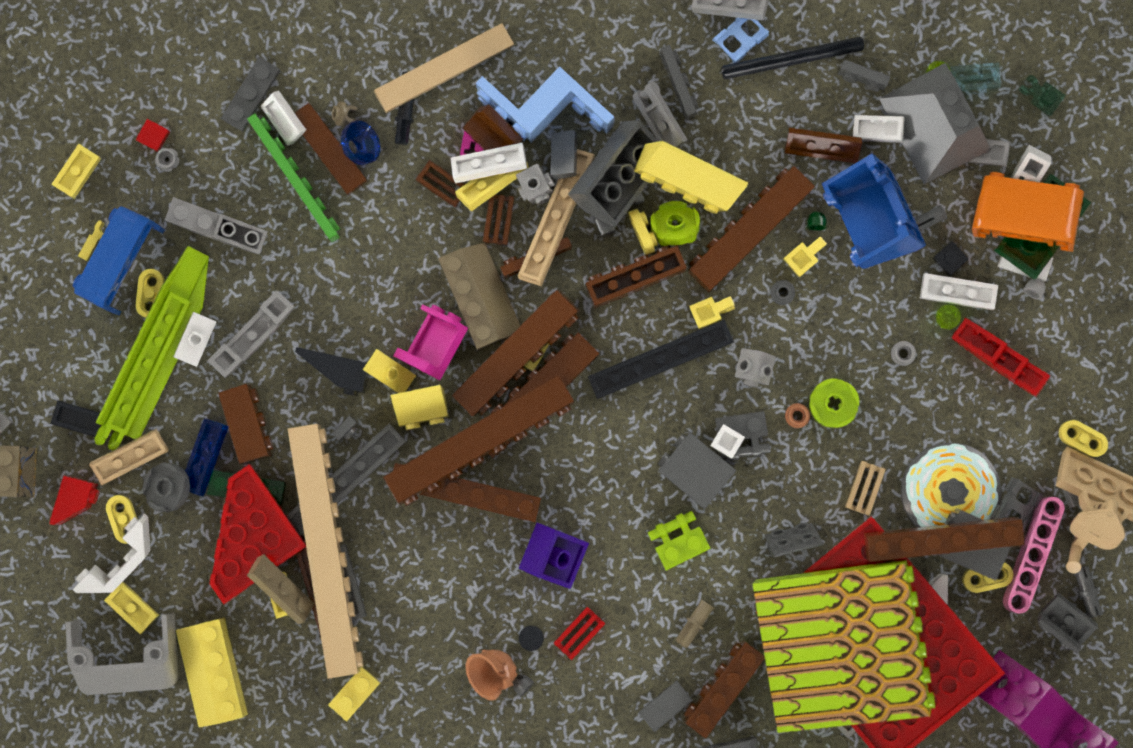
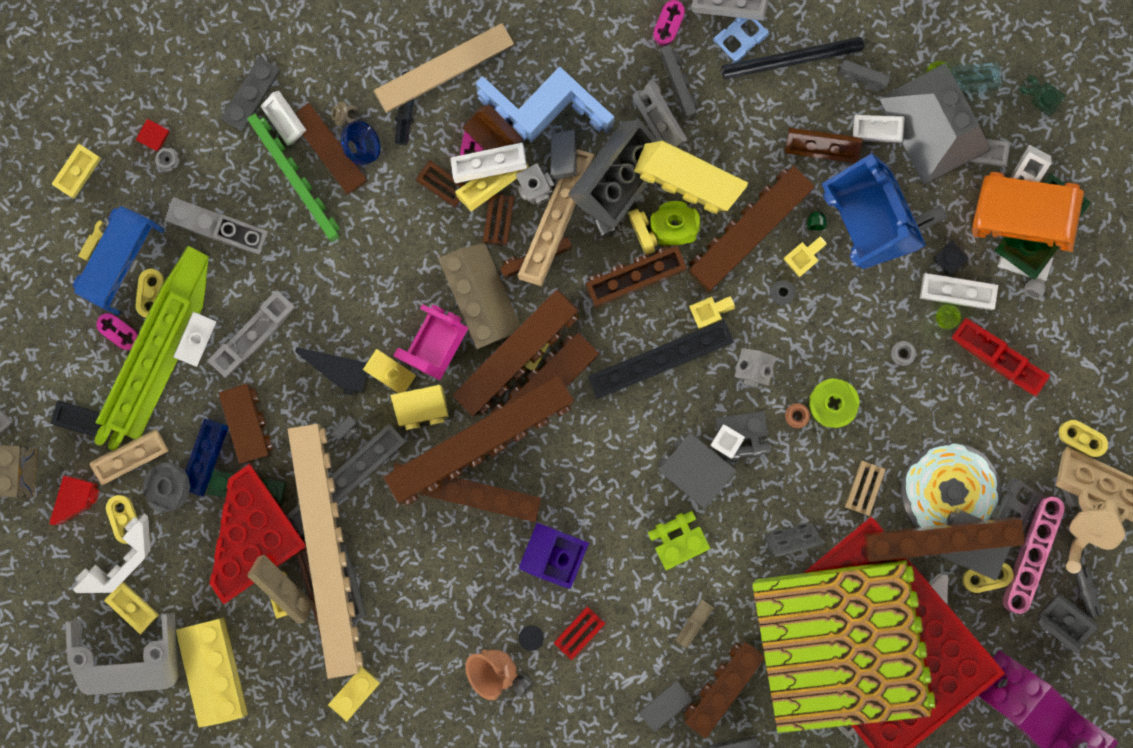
(115, 336): none -> dark pink beam
(663, 21): none -> dark pink beam

